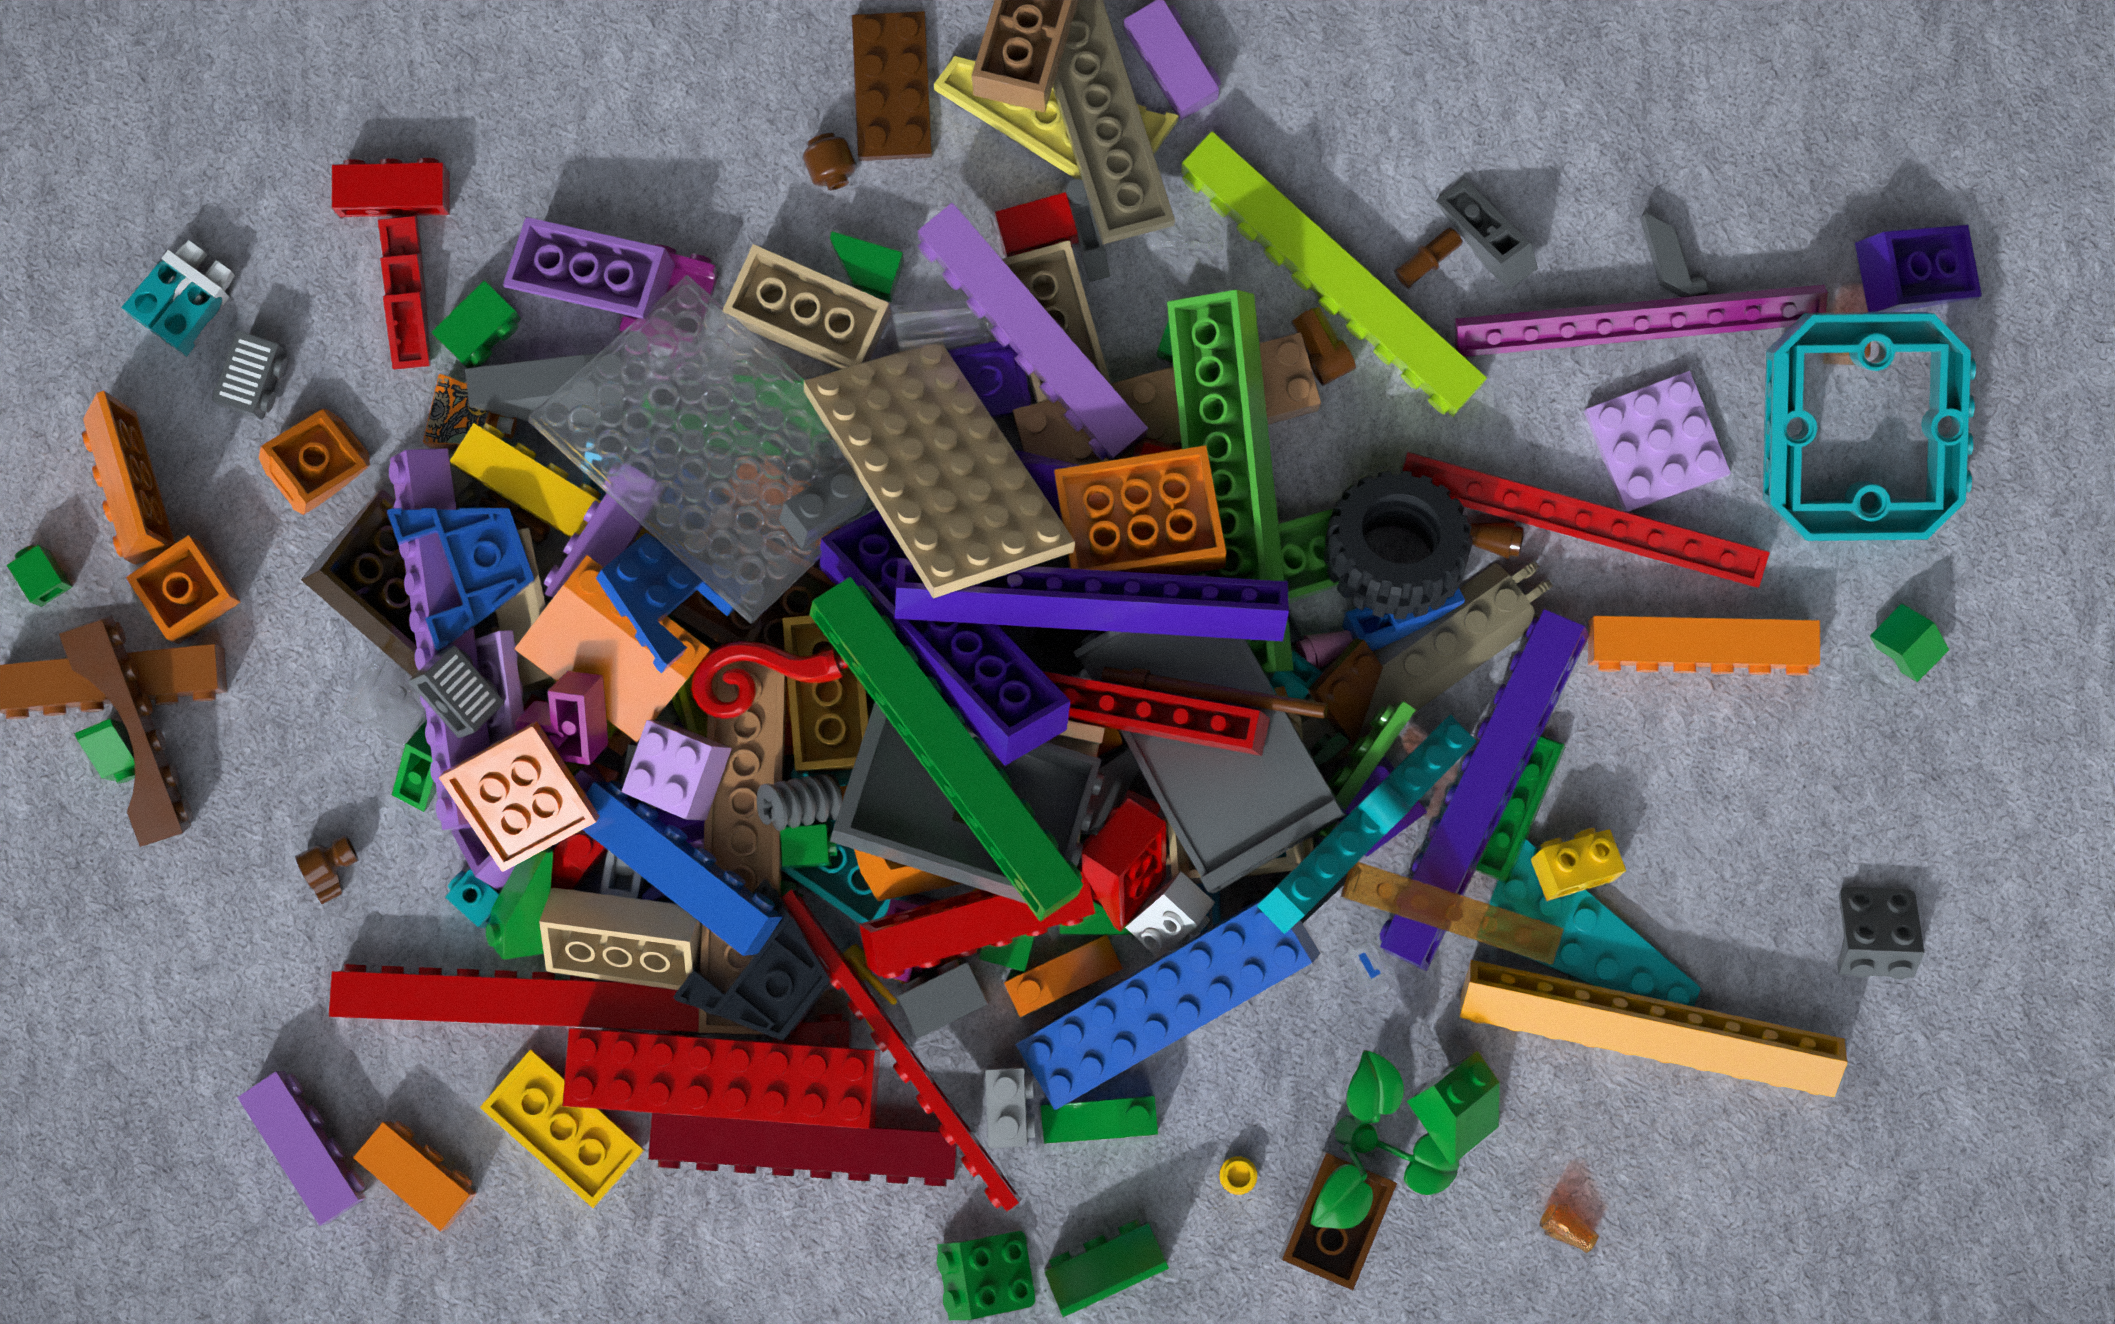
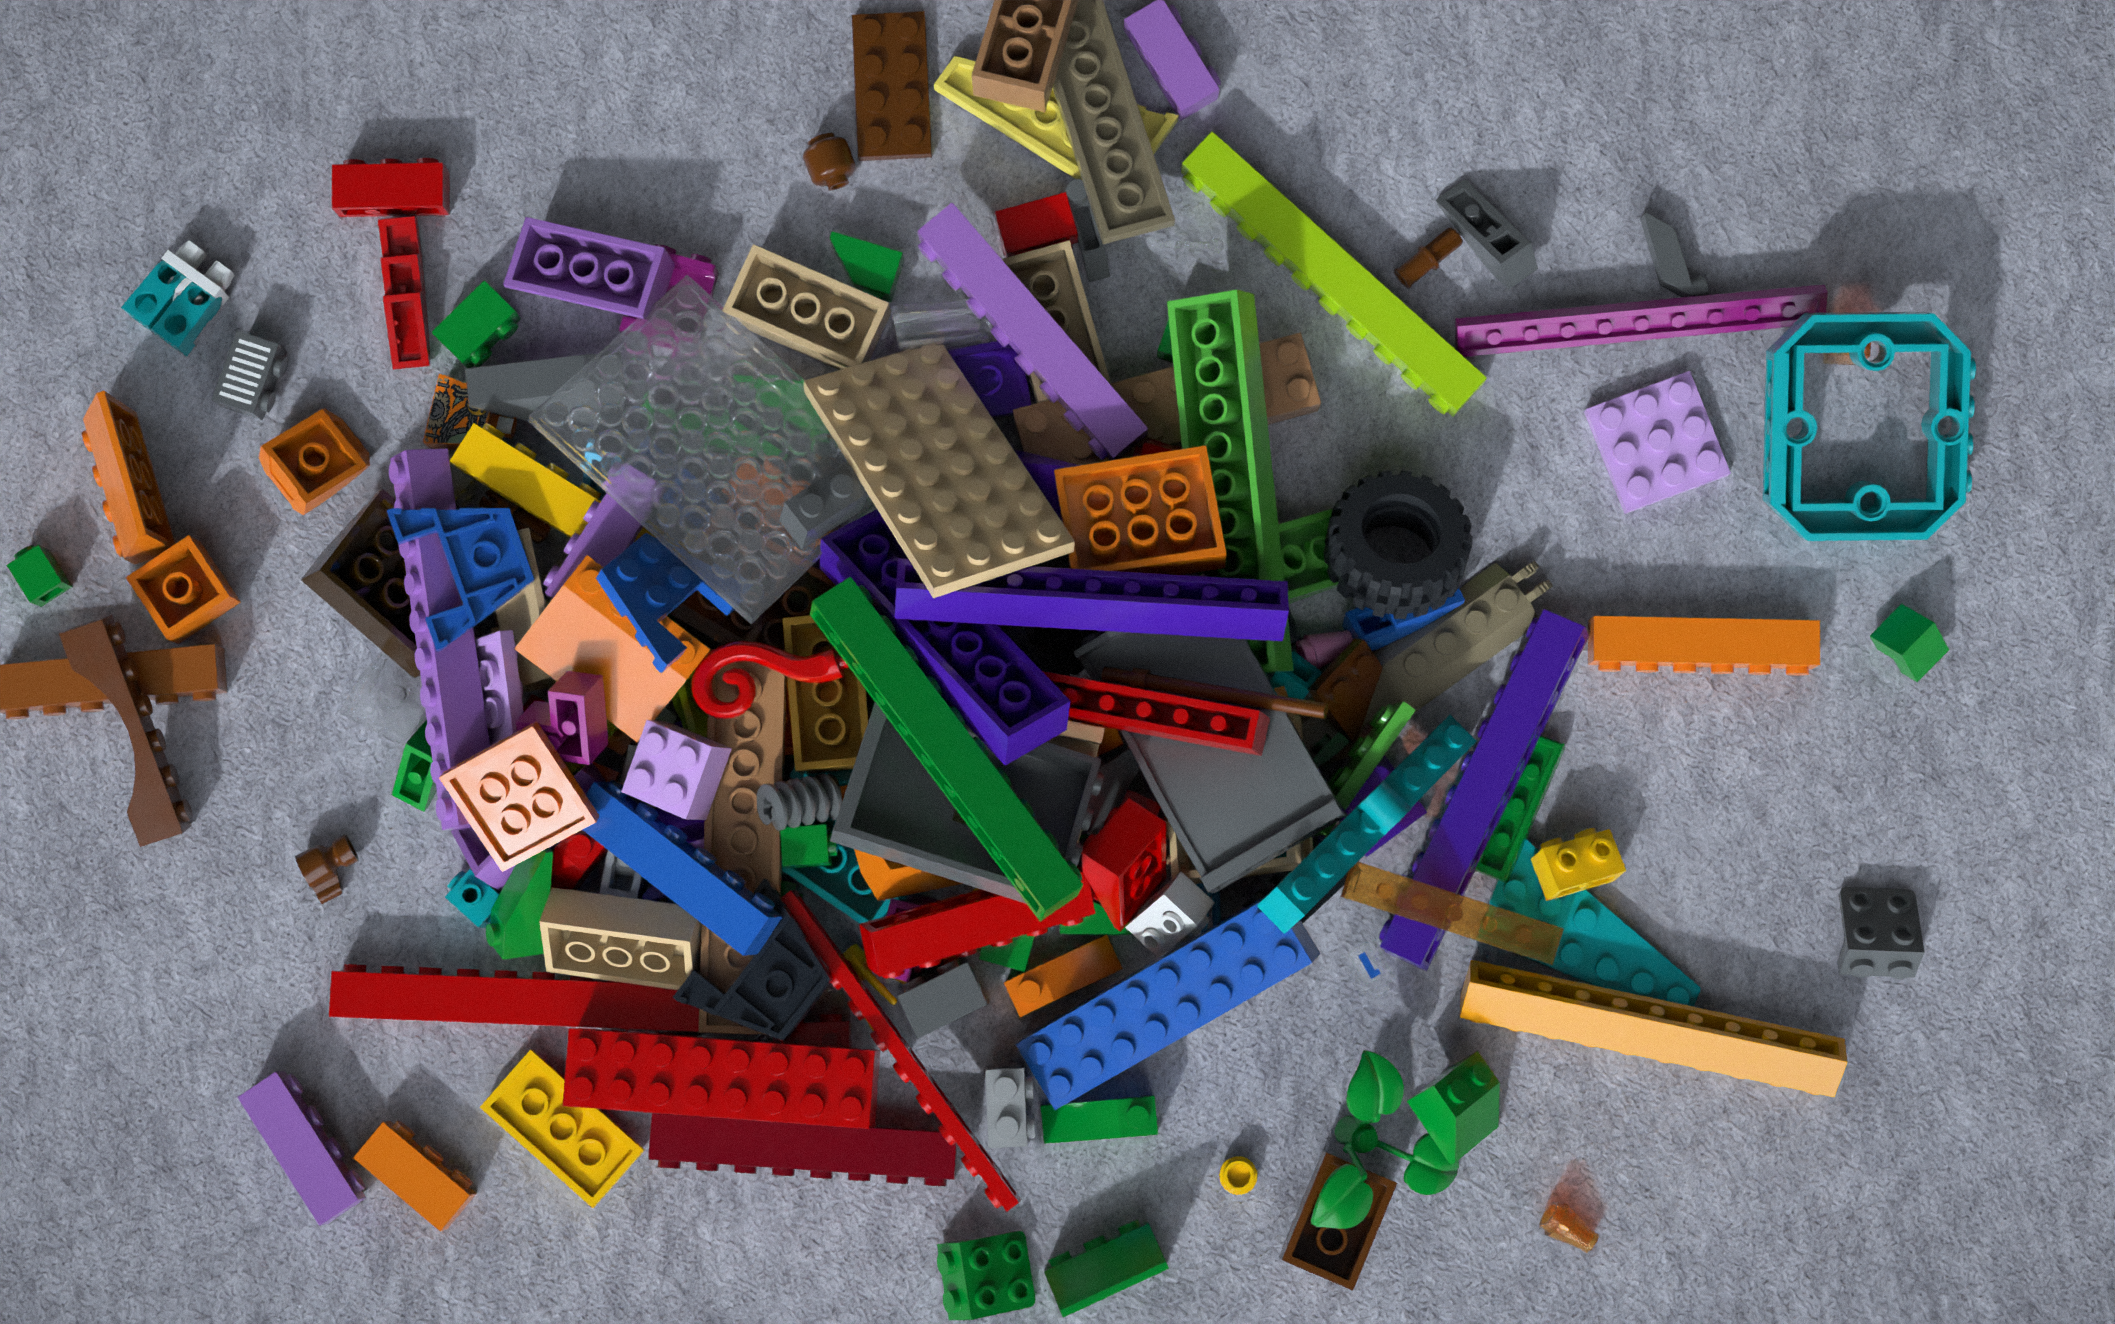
(109, 750): slope -> none
(457, 691): dark grey brick -> none
(1327, 354): reddish brown piece -> none
(1498, 538): reddish brown cone -> none
(1594, 521): red plate -> none
(1918, 268): dark purple slope -> none

